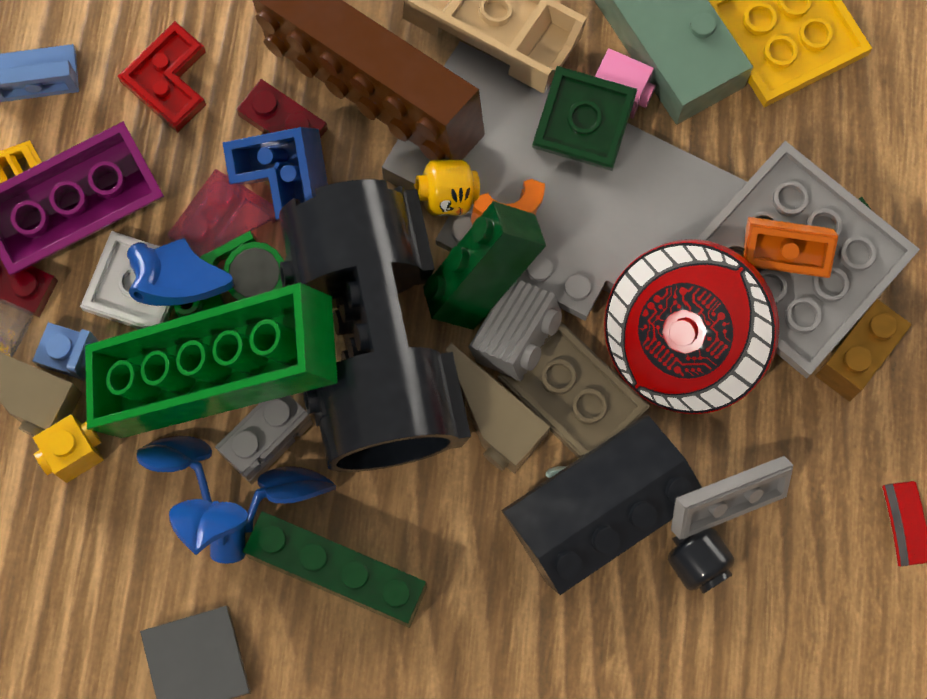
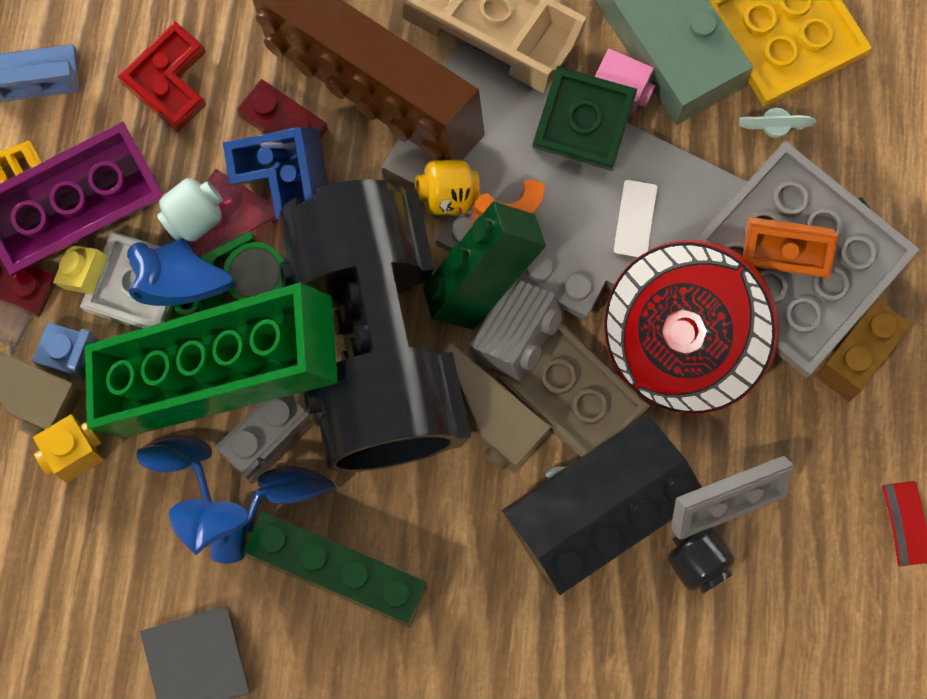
(80, 269): none -> light yellow plate
(190, 209): none -> light aqua head
(635, 218): none -> white sticker
(777, 122): none -> light aqua piece

